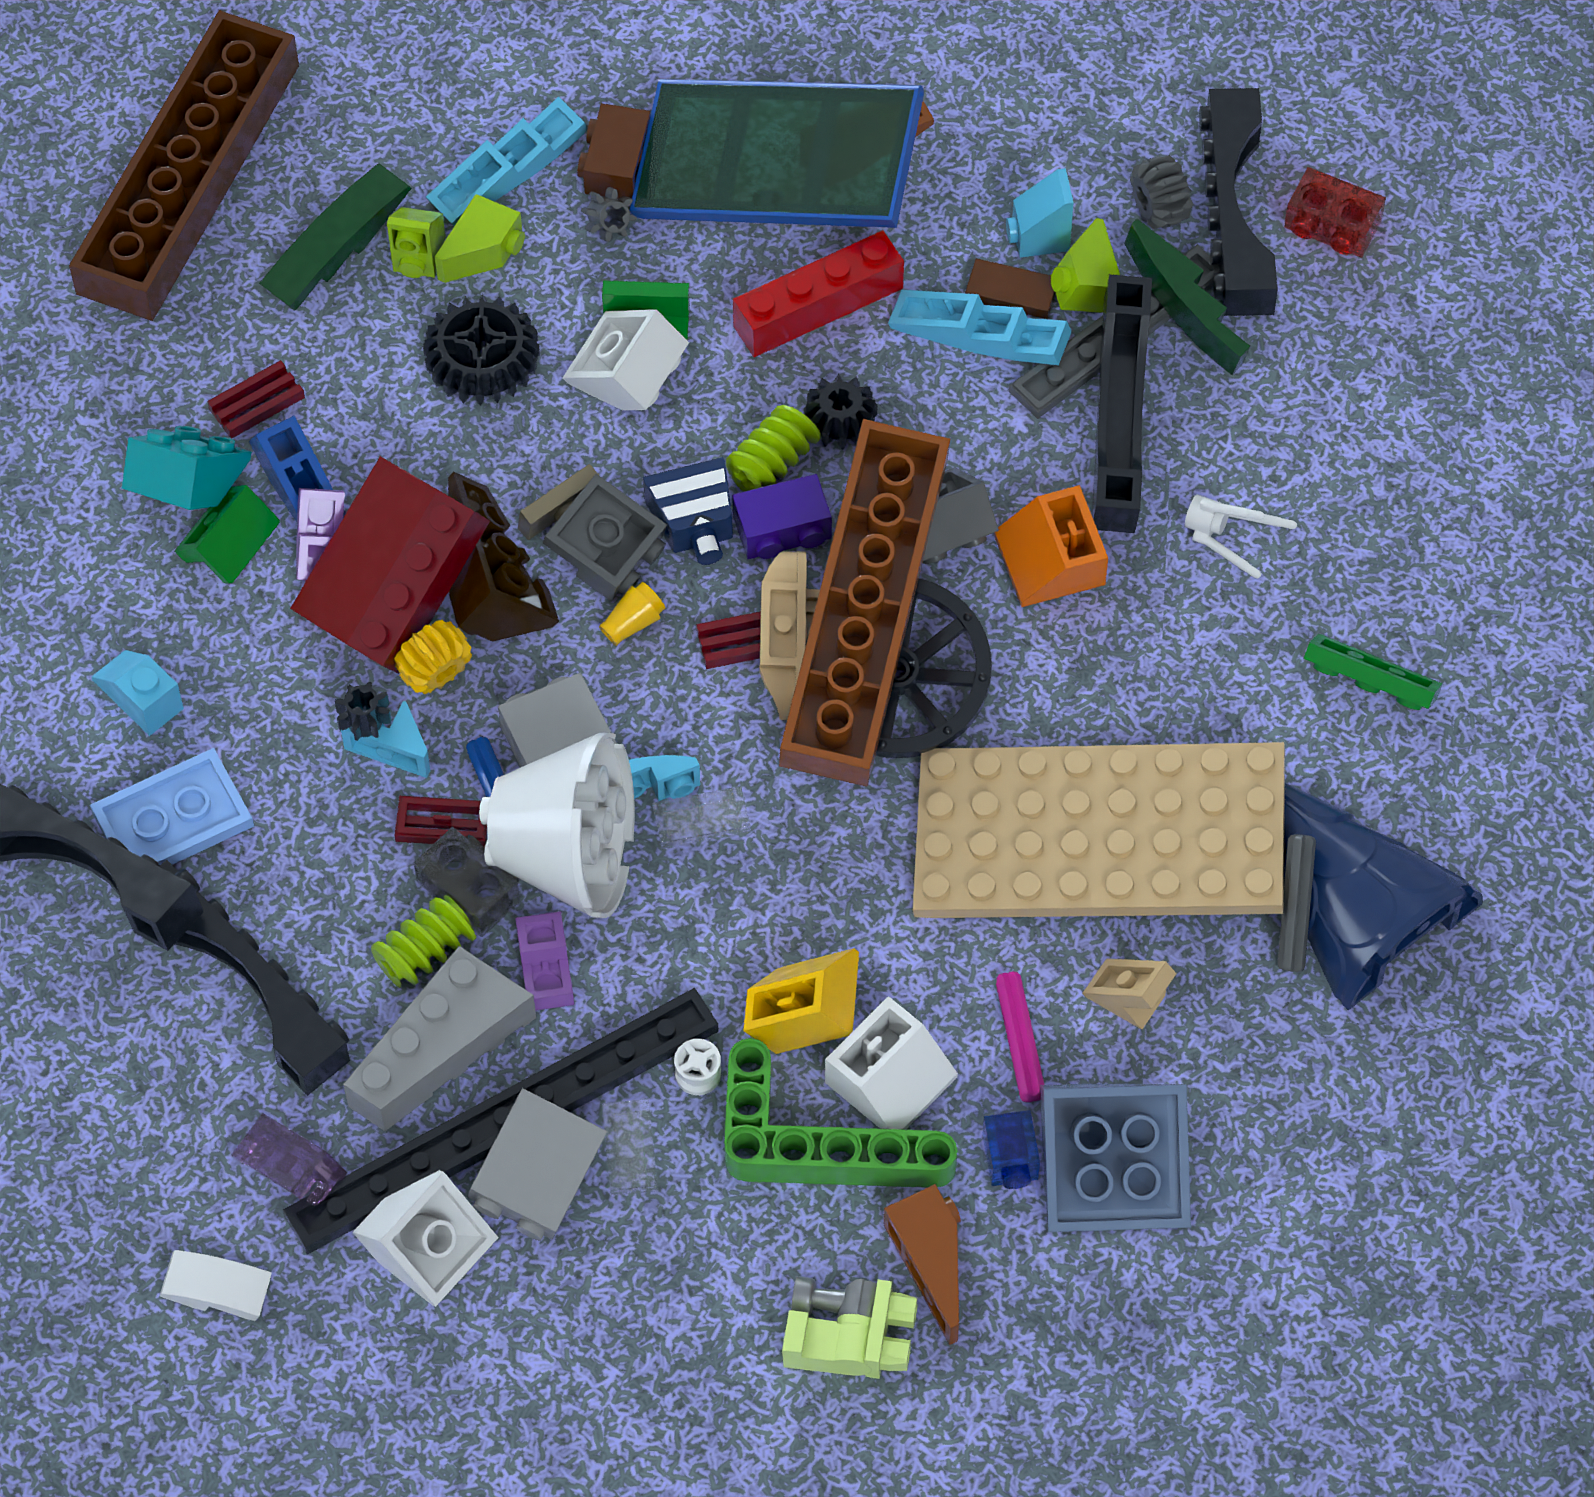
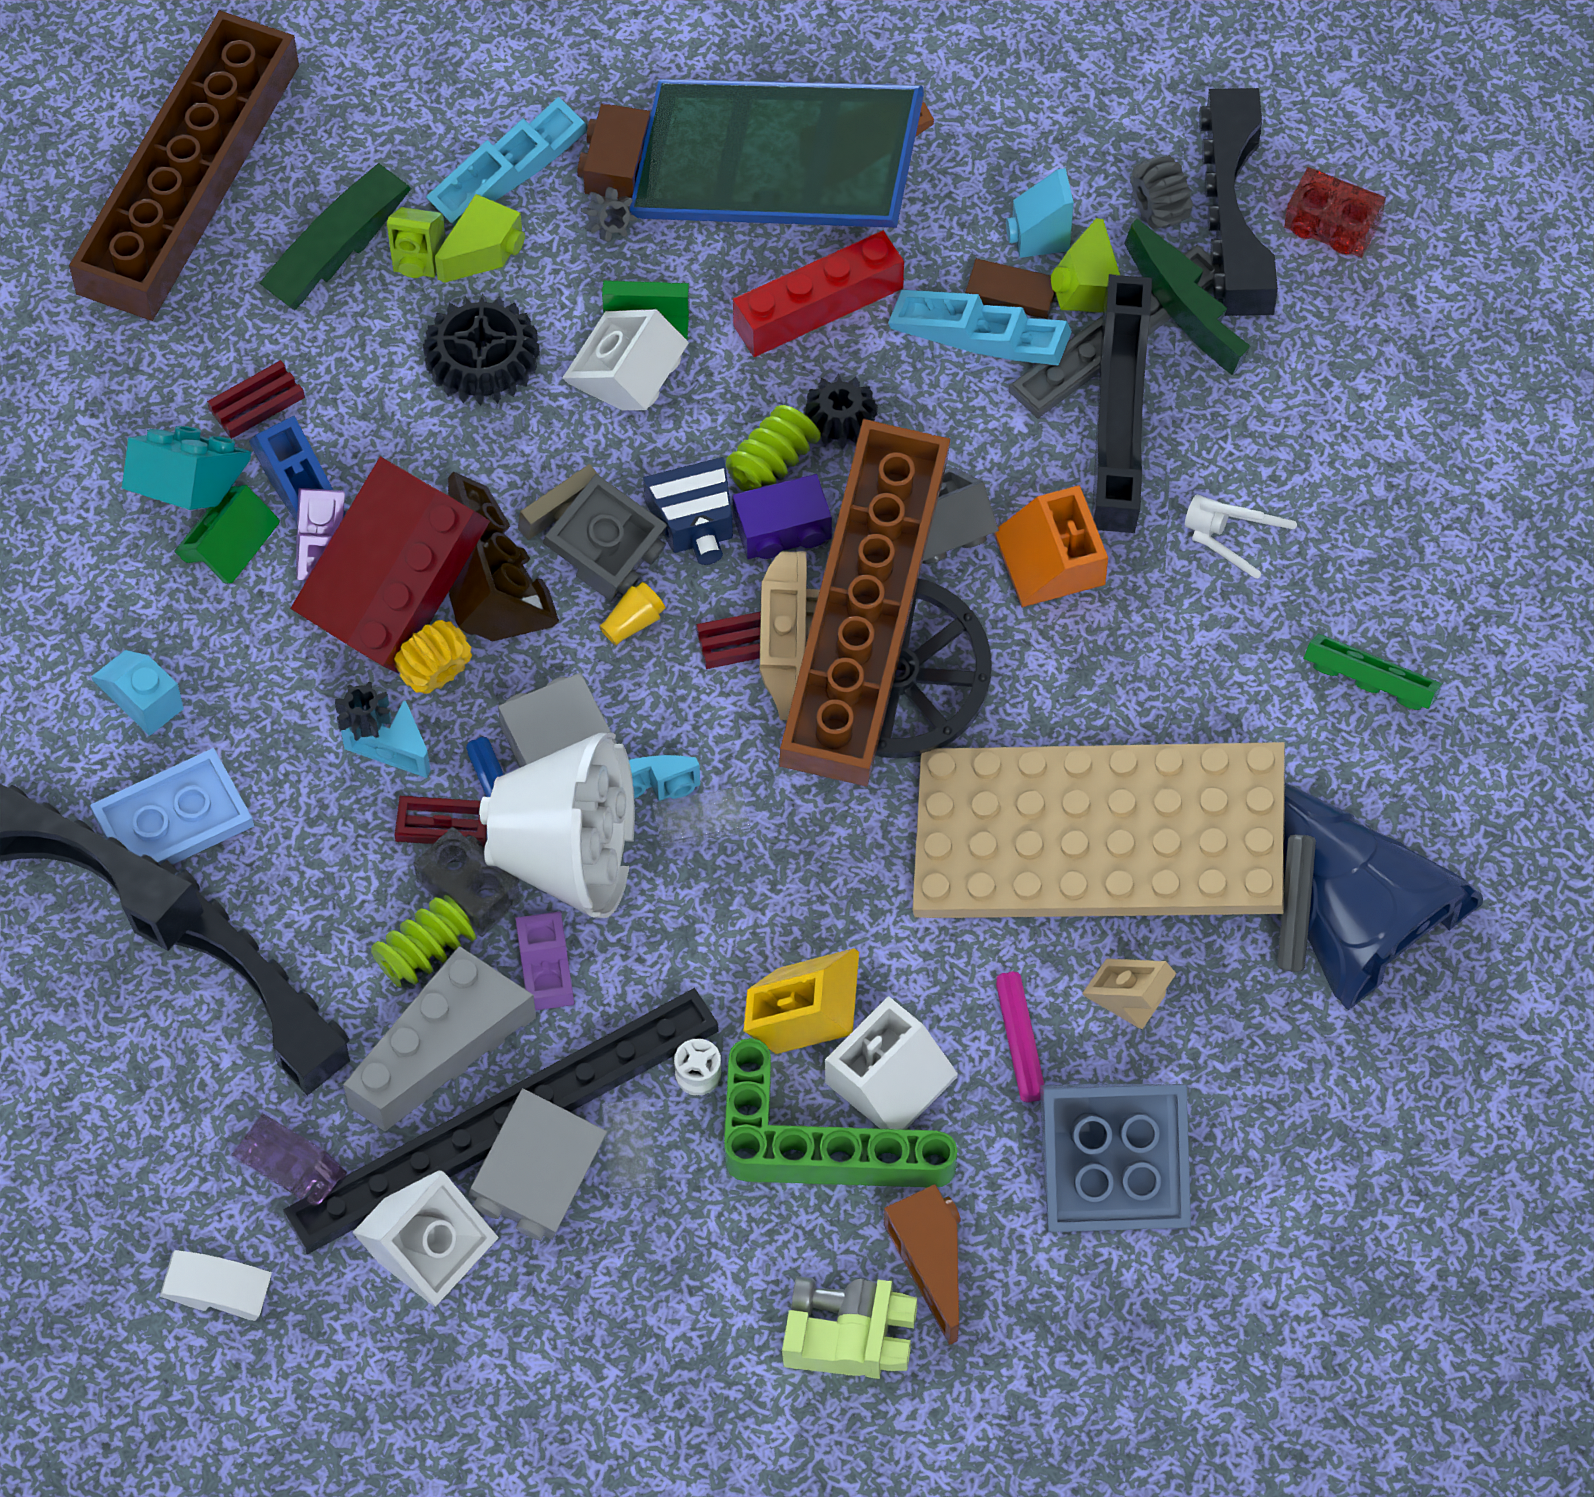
(1011, 1149): clear blue brick -> none

